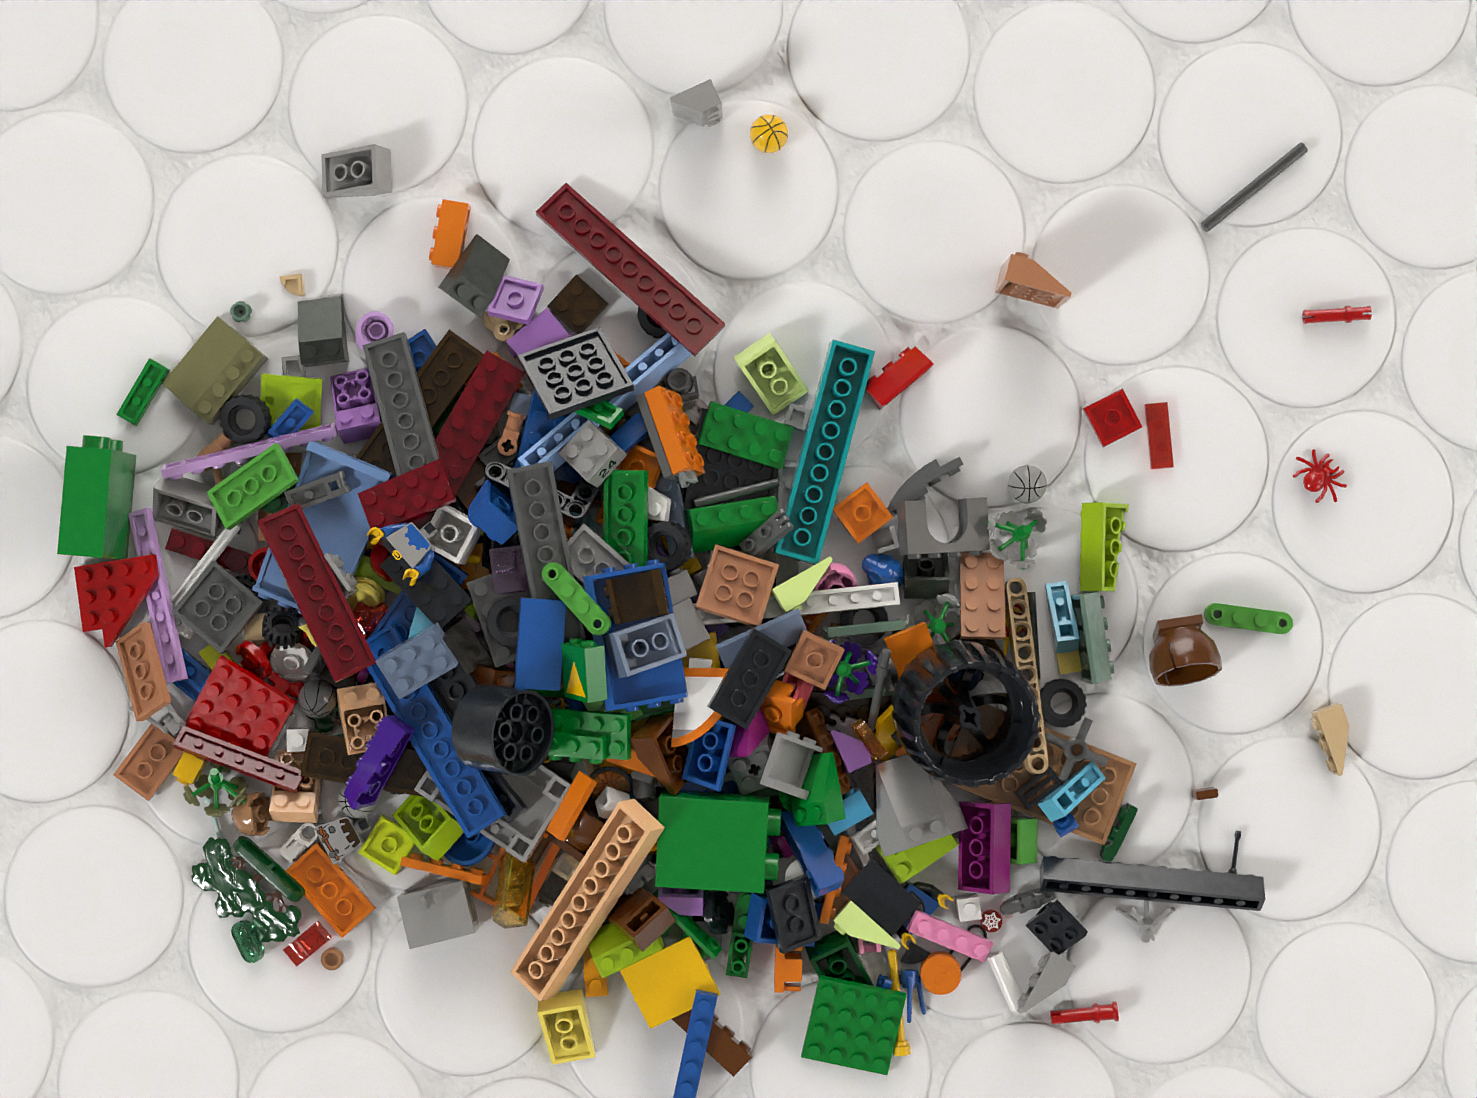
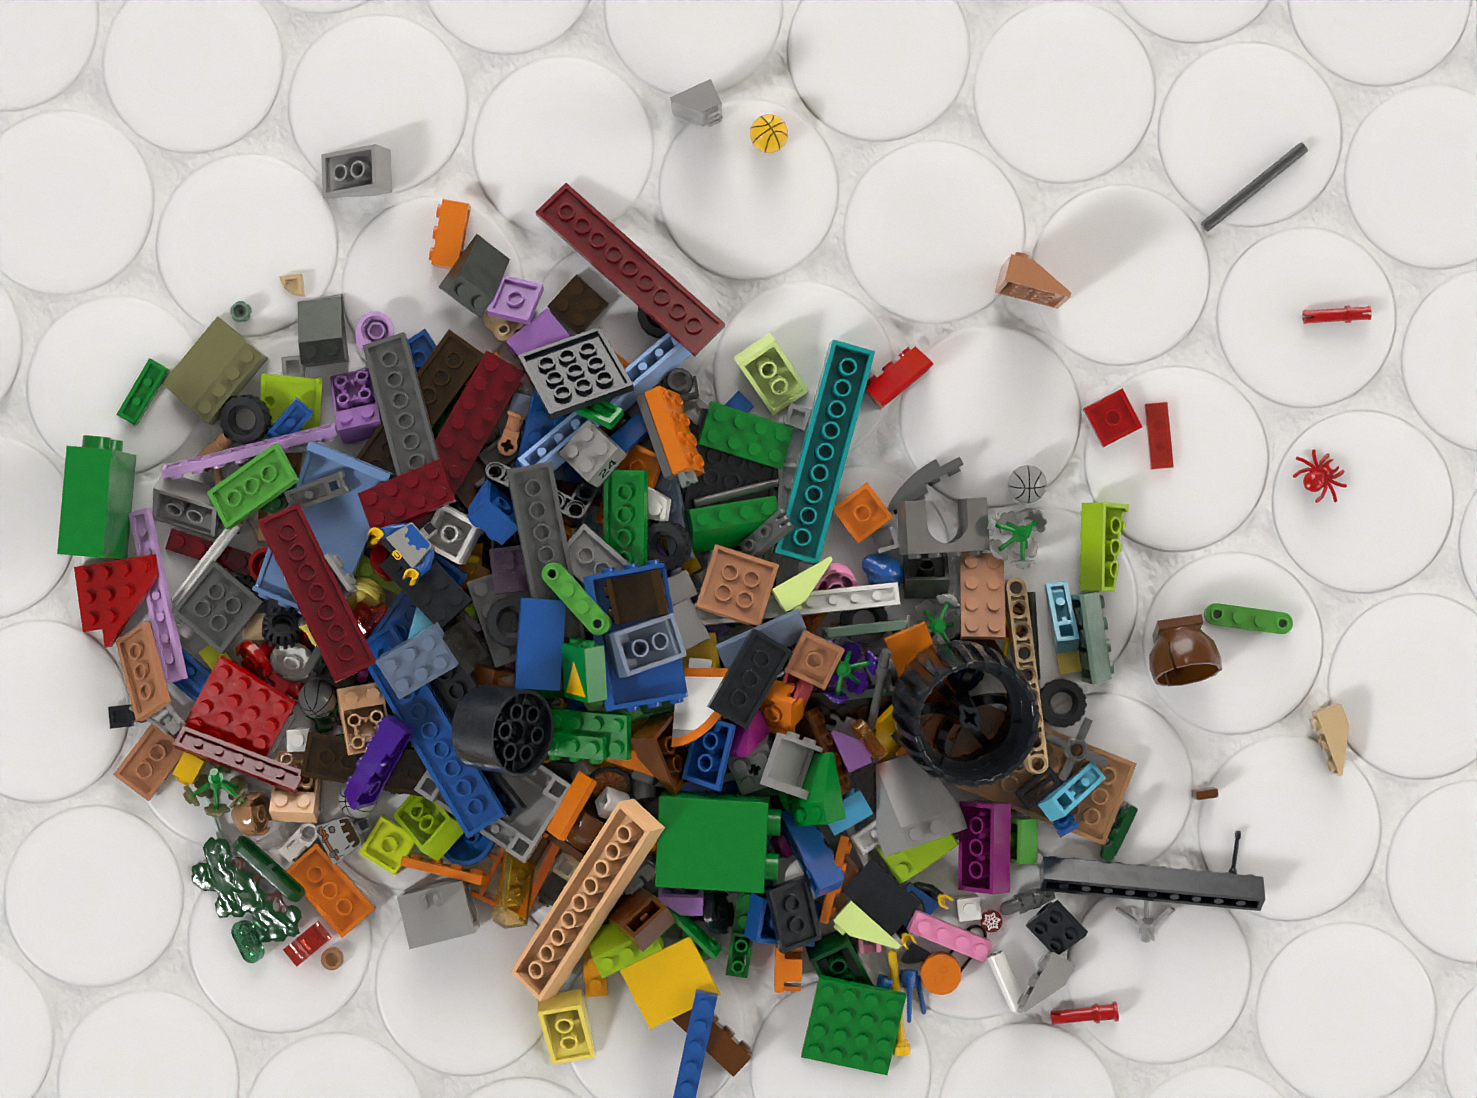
(121, 716): none -> black plate

